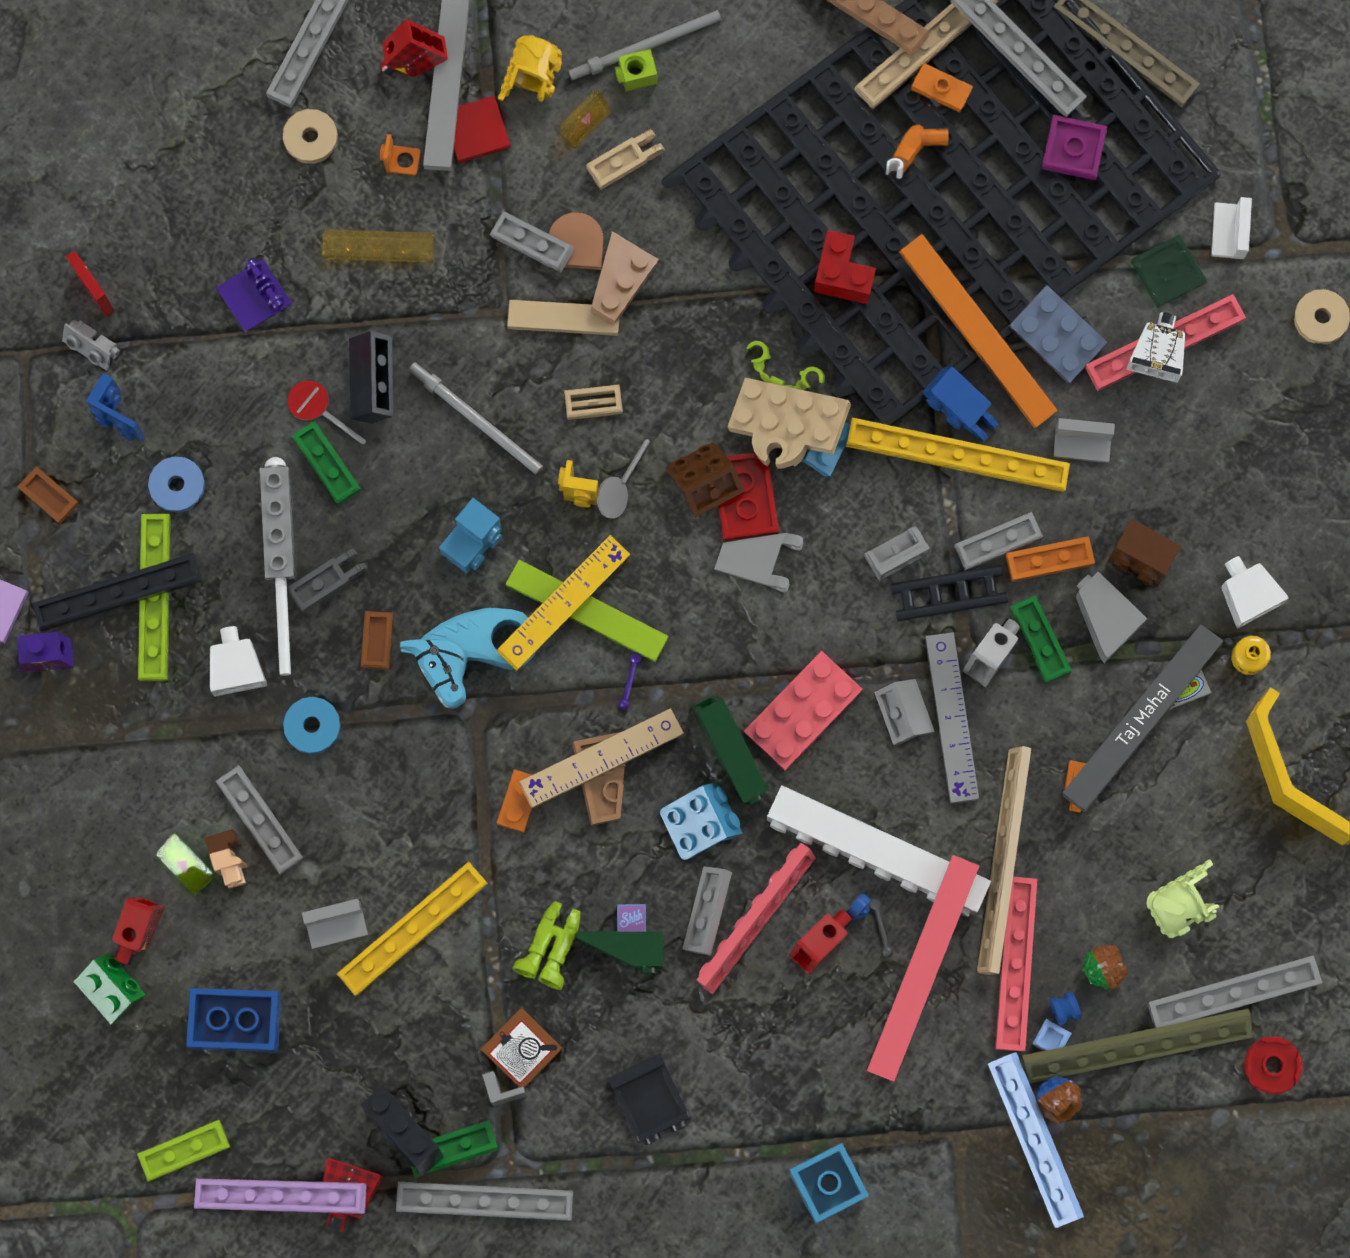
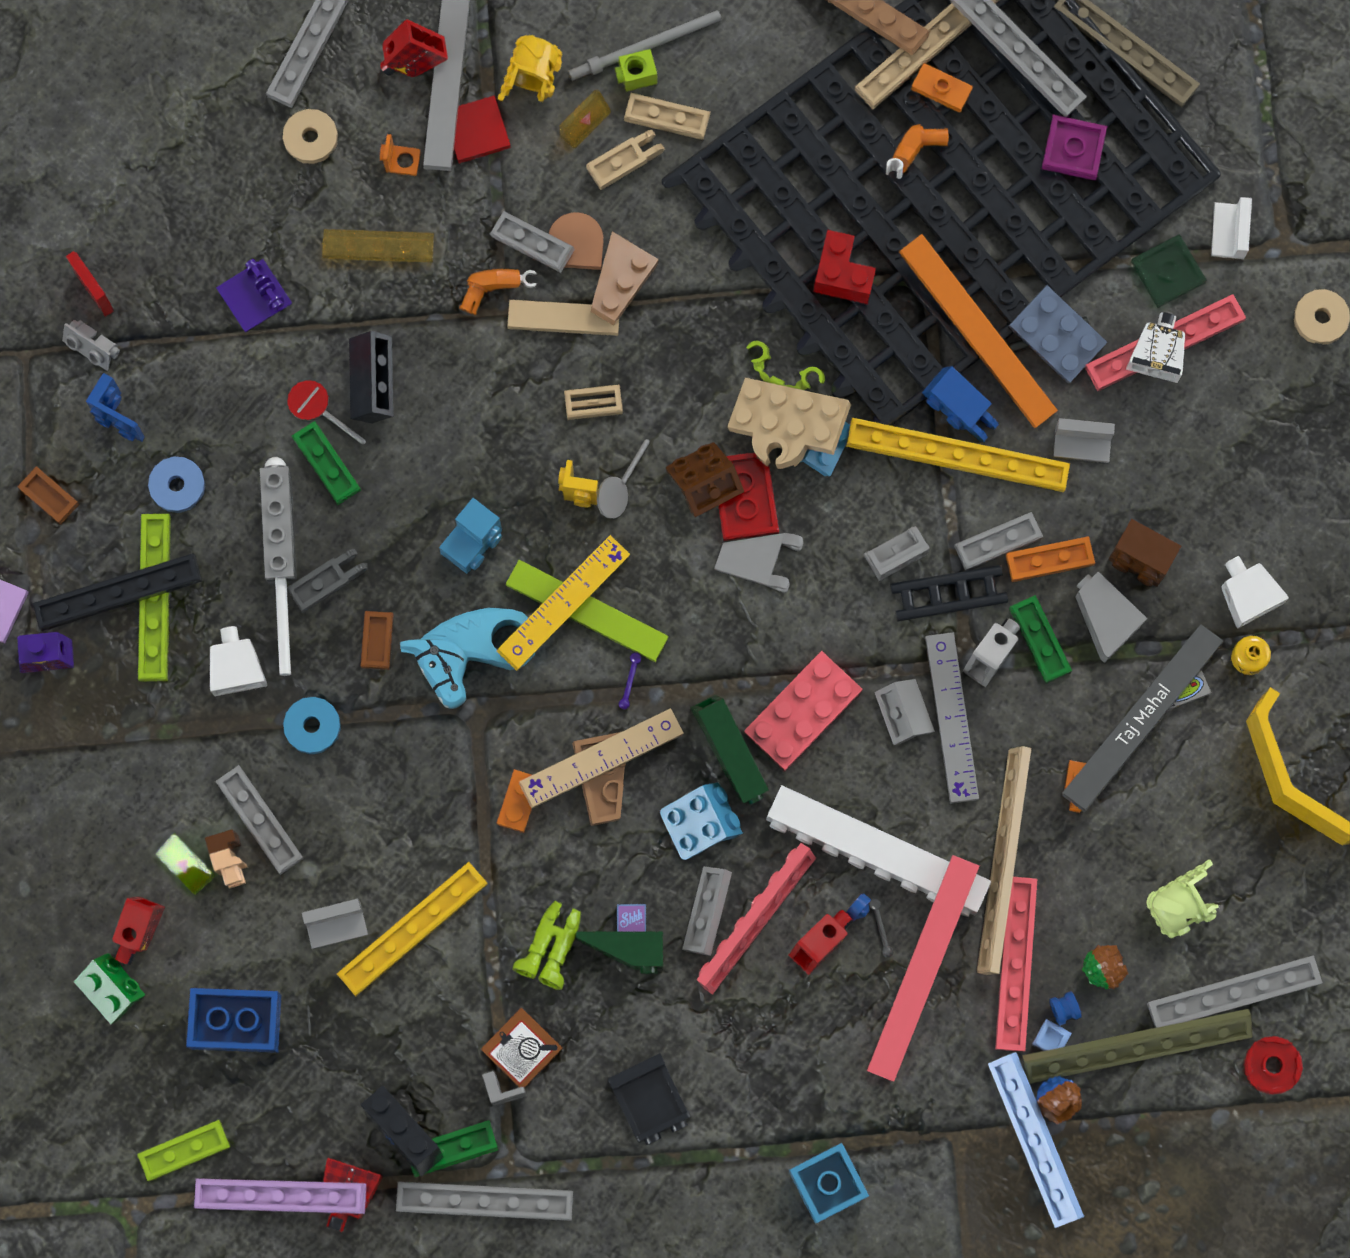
(434, 385): light grey bar -> none
(490, 280): none -> orange arm
(667, 116): none -> tan tile

